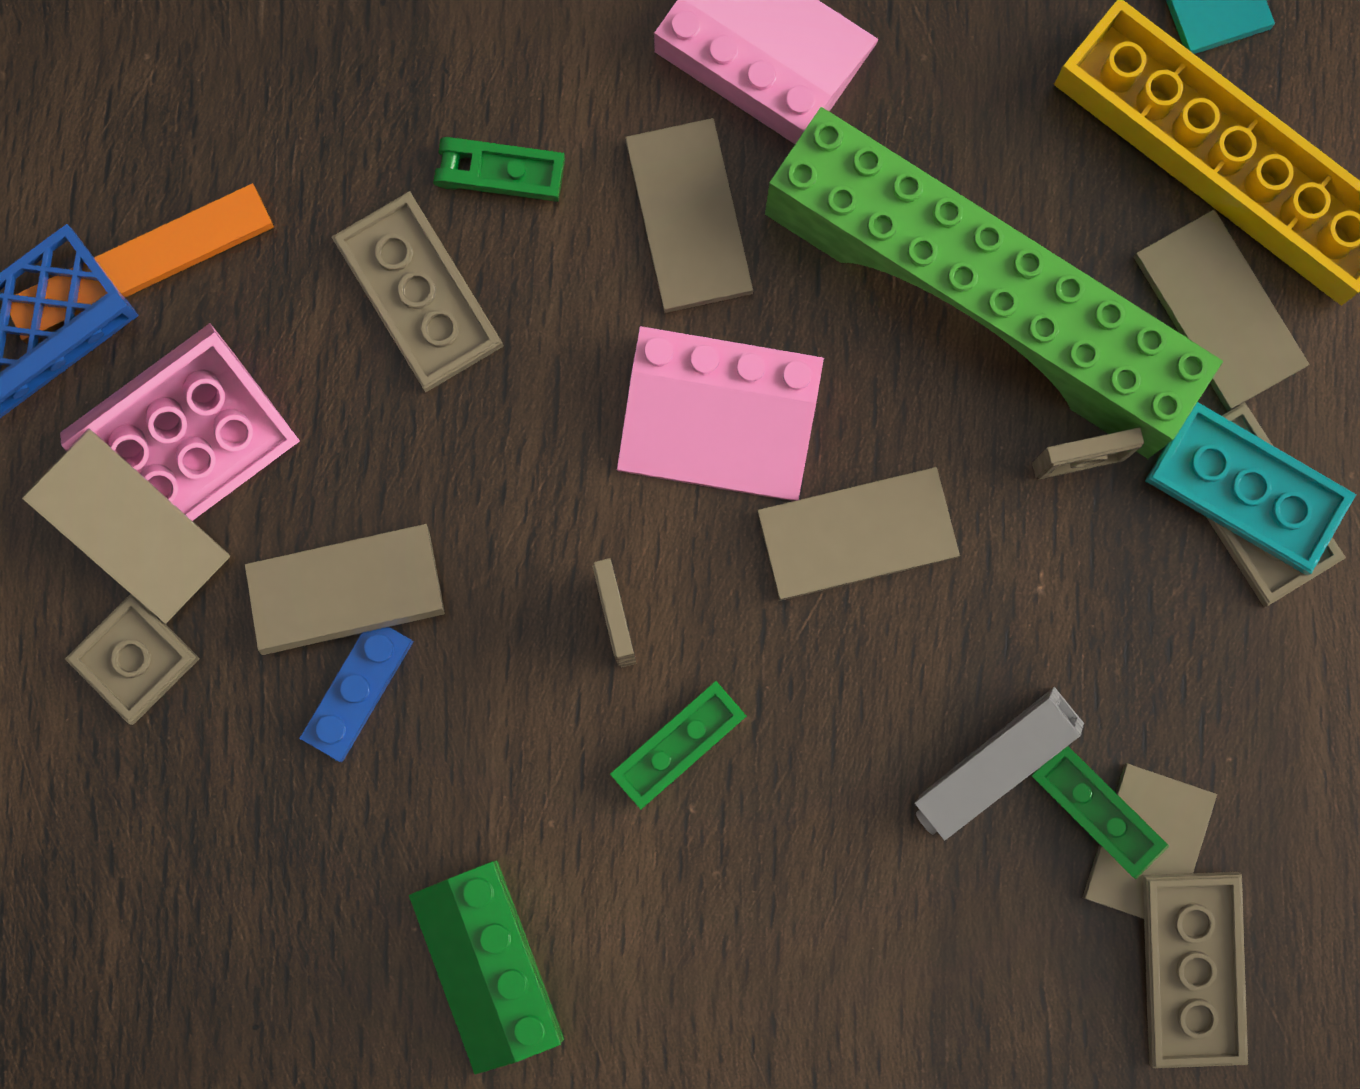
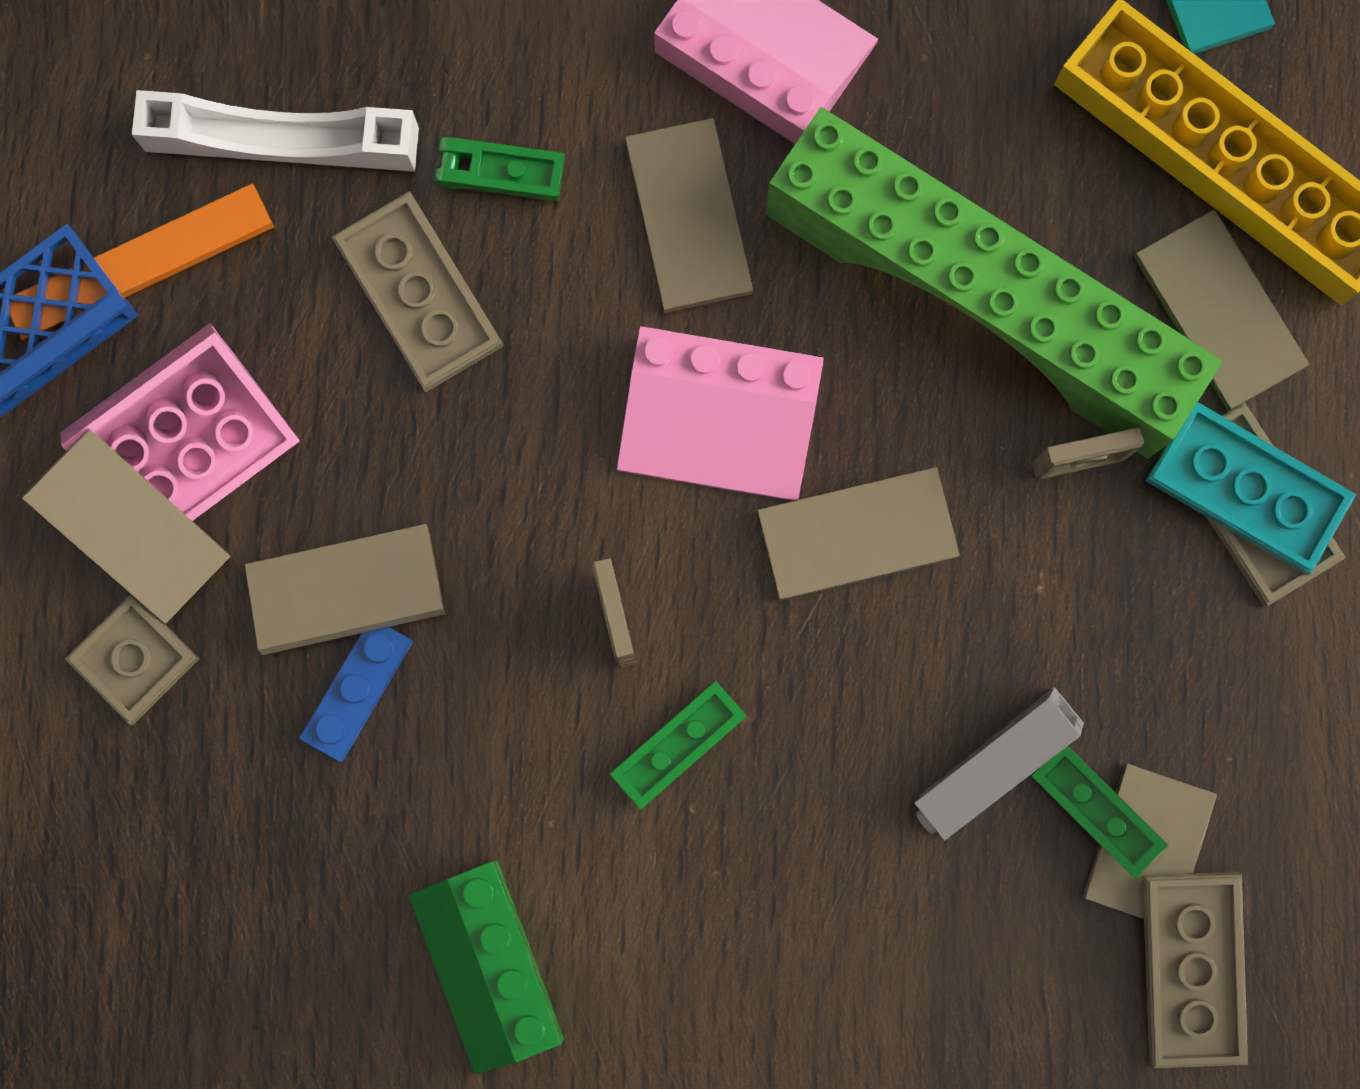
(344, 138): none -> white arch

